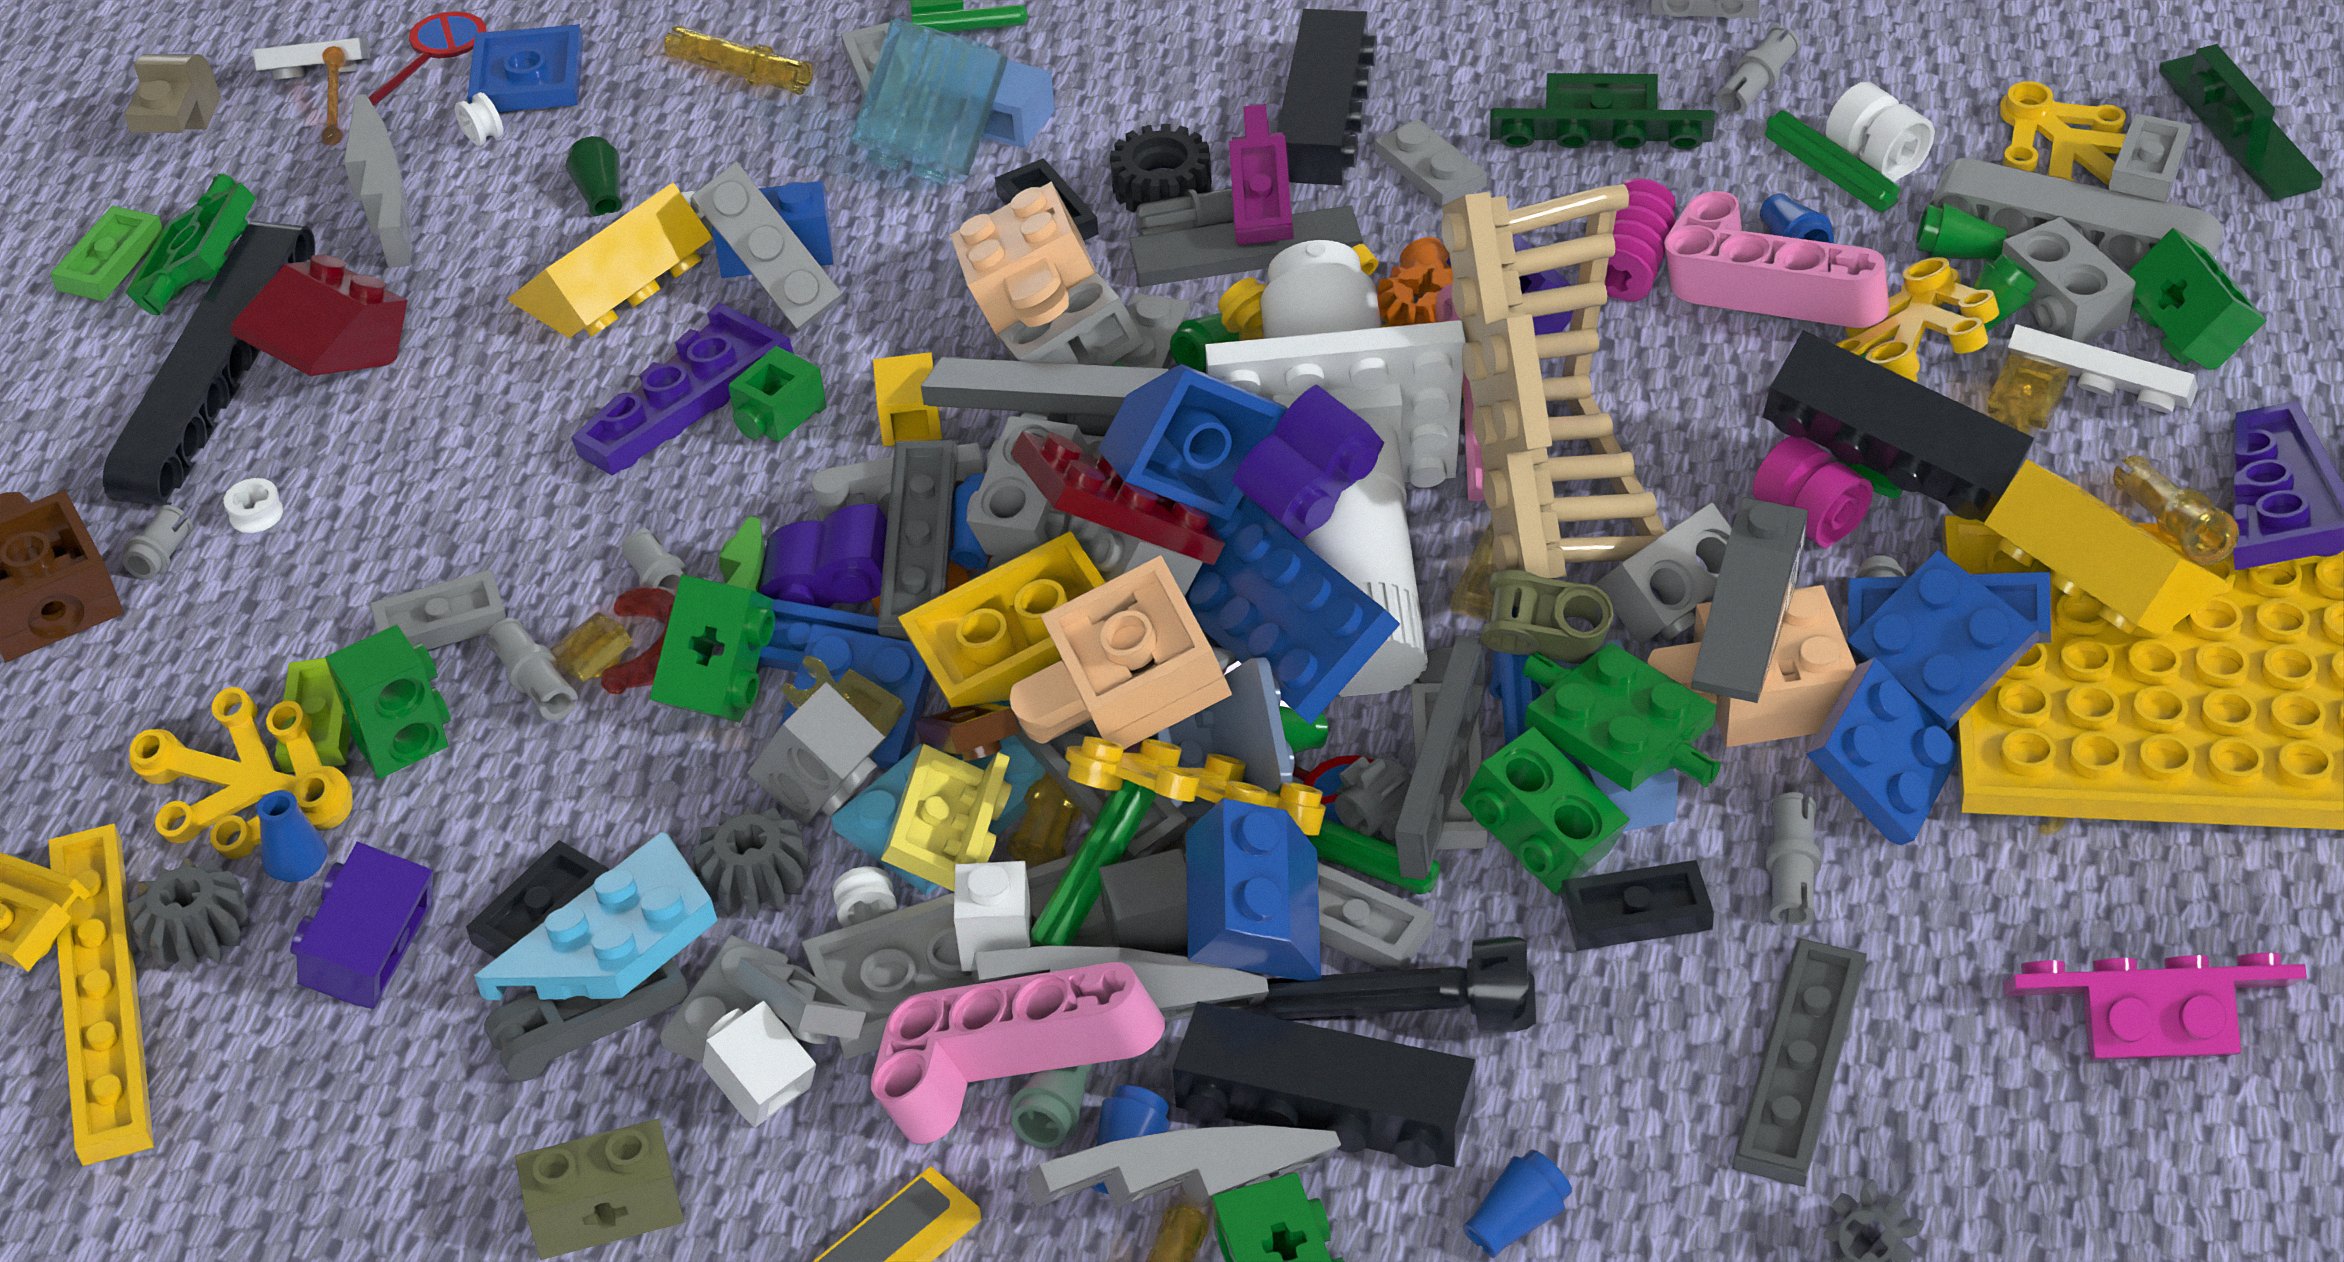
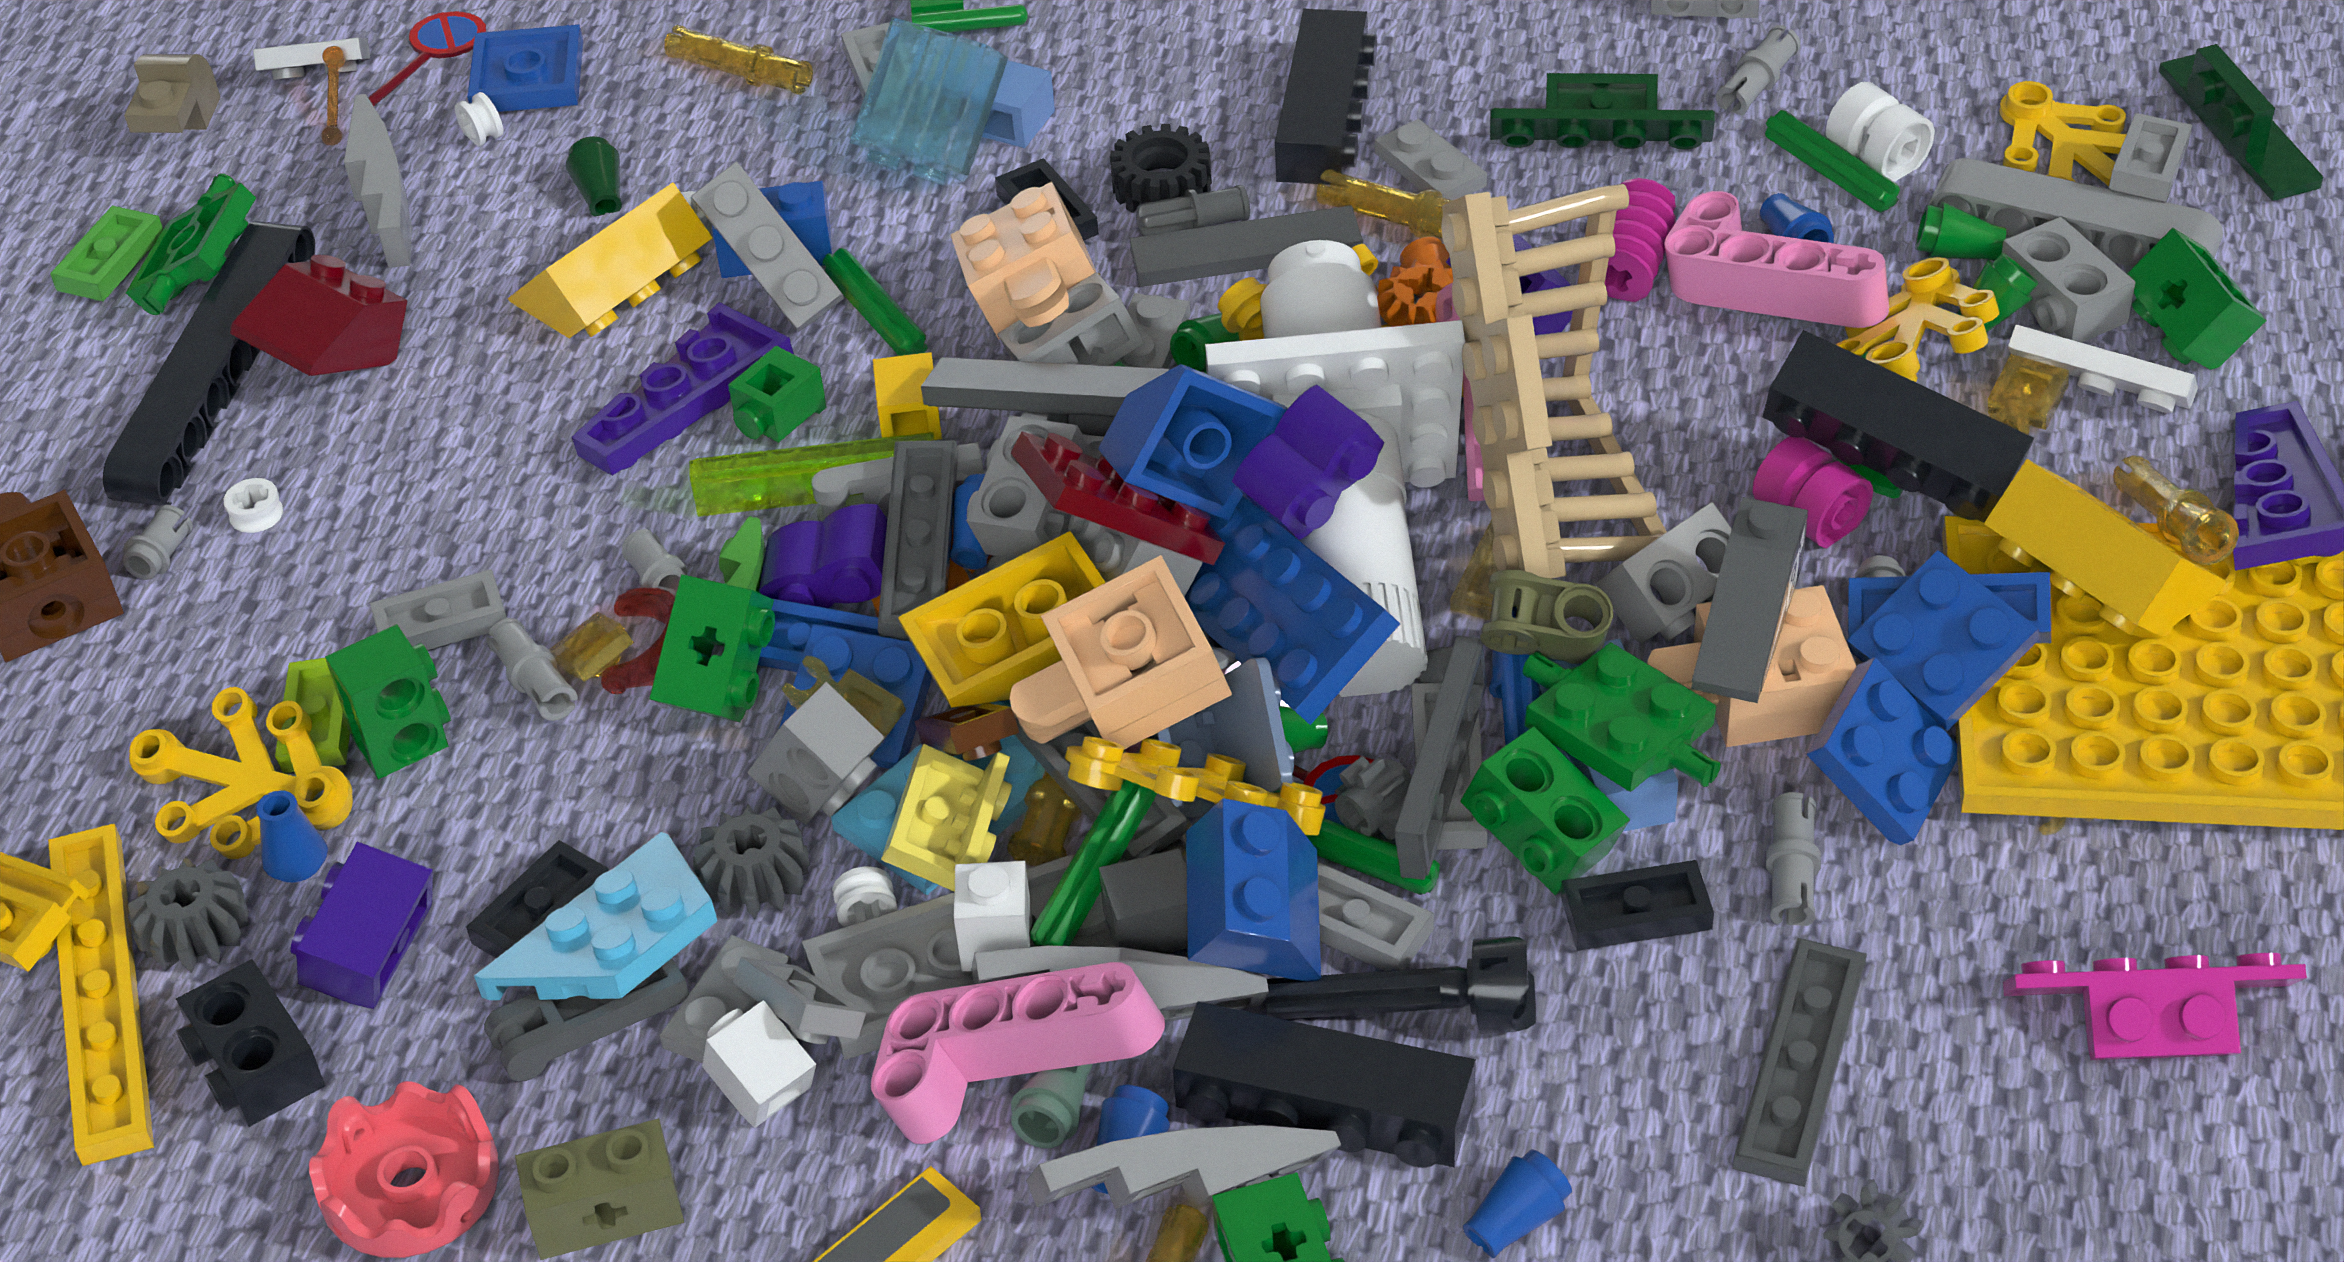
(249, 1043): none -> black brick
(407, 1131): none -> coral plate
(779, 475): none -> clear neon green fence
(874, 303): none -> green axle
(1260, 181): magenta hinge -> none
(1417, 211): none -> clear yellow pin

